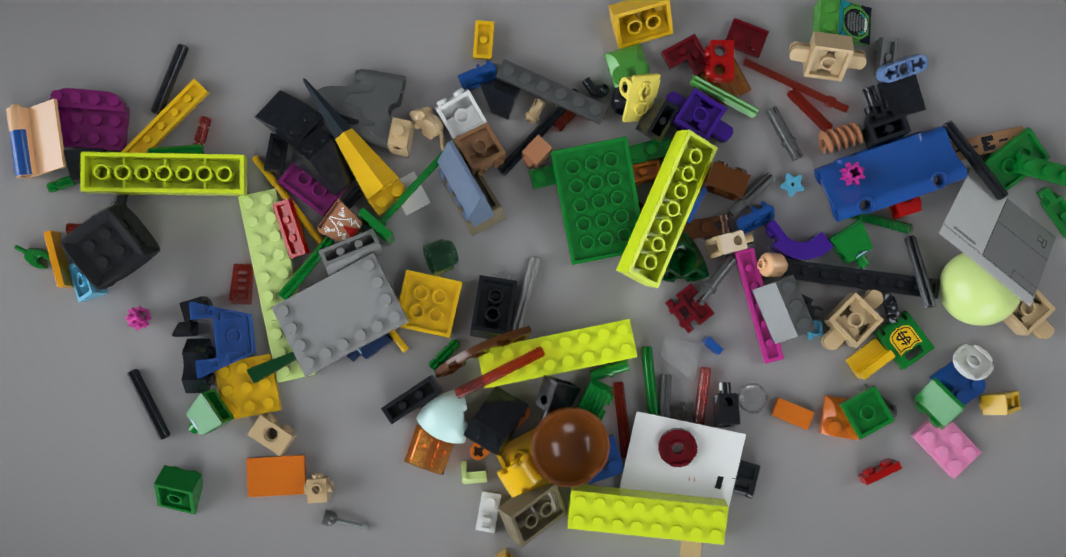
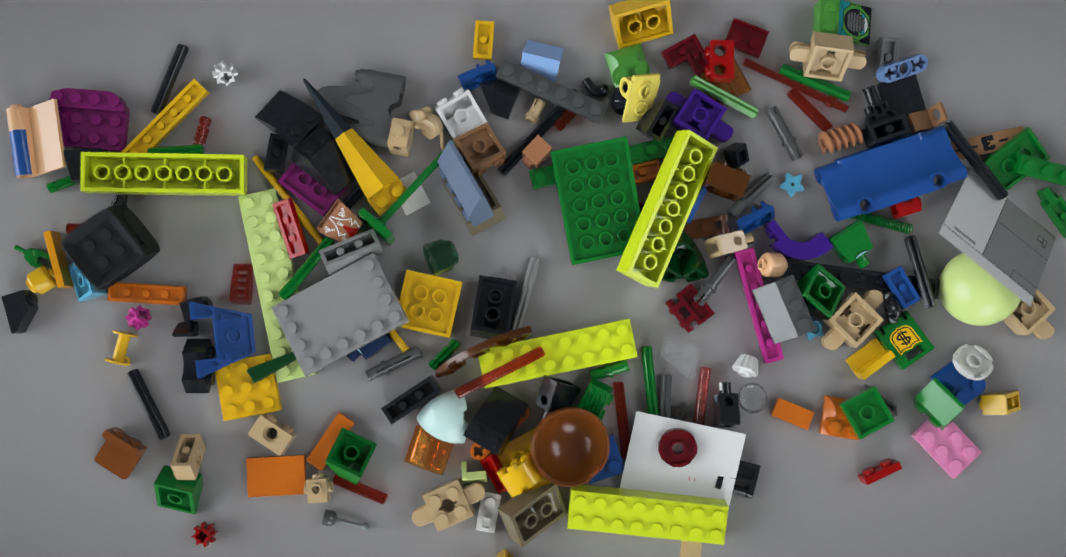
(20, 310): none -> black slope
(41, 280): none -> yellow head
(119, 452): none -> dark orange bracket
(121, 348): none -> yellow piece
(147, 293): none -> orange tile
(188, 457): none -> tan brick
(206, 529): none -> red gear
(208, 413): torso -> none
(224, 73): none -> white gear
(323, 447): none -> orange tile
(350, 455): none -> green slope
(361, 489): none -> clear red axle
(373, 373): none -> dark grey pin
(448, 504): none -> tan brick
(492, 465): none -> red tile
(542, 59): none -> light blue slope
(712, 345): blue tile -> none
(736, 155): none -> black slope
(746, 366): none -> white piece
(815, 83): none -> green axle
(821, 289): none -> green slope
(856, 170): dark pink gear -> none
(901, 287): none -> blue plate
(925, 119): none -> medium nougat bracket

